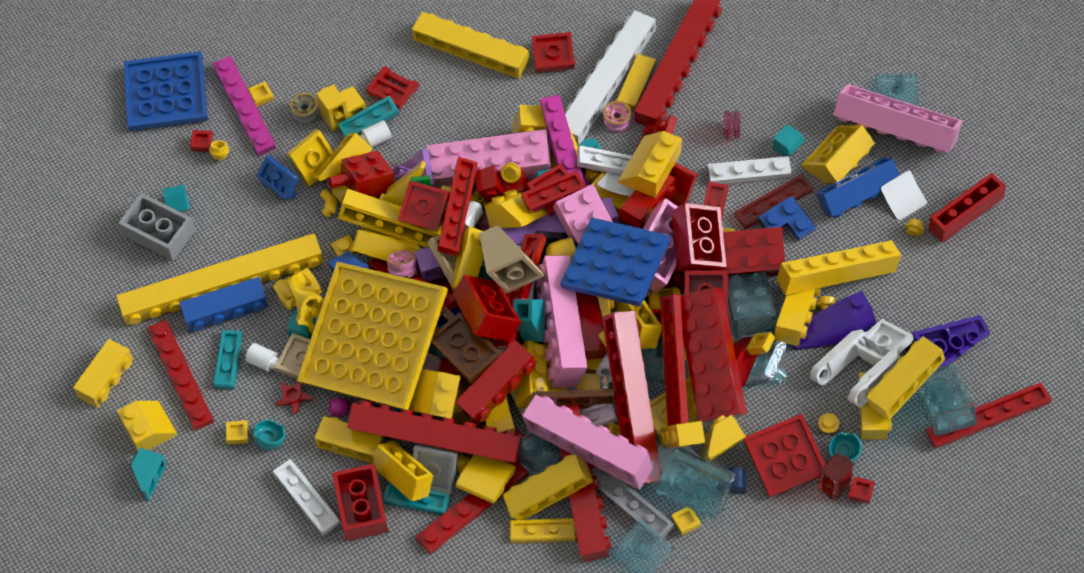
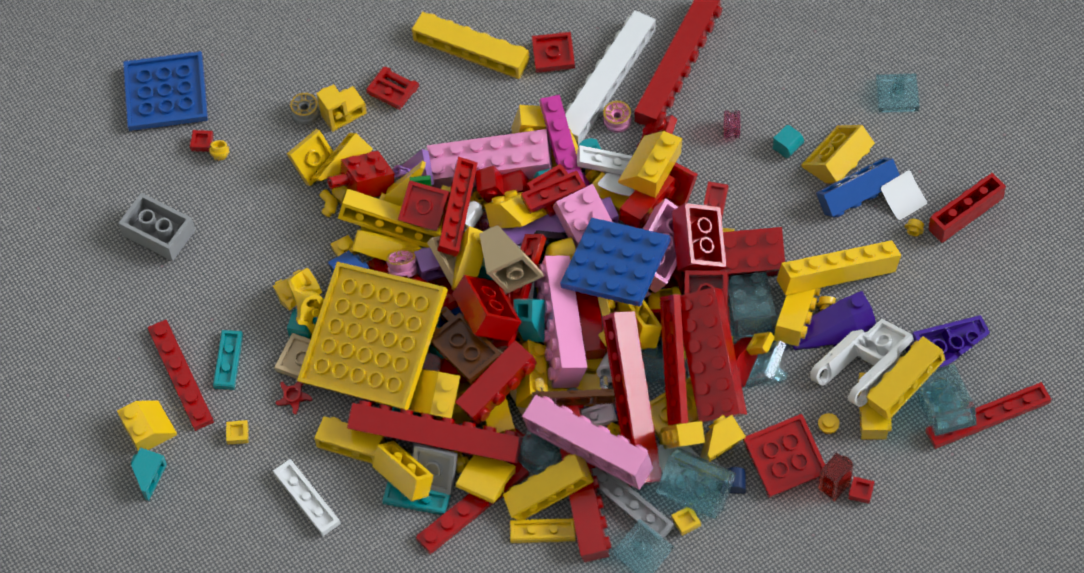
(103, 373): yellow brick -> none
(176, 198): teal piece -> none
(224, 304): blue brick -> none
(244, 105): dark pink plate -> none
(261, 93): yellow tile -> none
(261, 357): white brick -> none
(266, 264): yellow brick -> none
(269, 434): teal hair -> none
(277, 178): blue bracket -> none
(338, 407): dark pink plate -> none
(360, 502): red brick -> none
(376, 133): white brick -> none
(382, 110): teal tile -> none
(510, 172): yellow plate -> none
(637, 80): yellow tile -> none
(749, 214): clear red tile -> none
(750, 170): white plate -> none
(788, 214): blue plate -> none
(845, 444): teal hair -> none
(897, 118): bright pink brick -> none

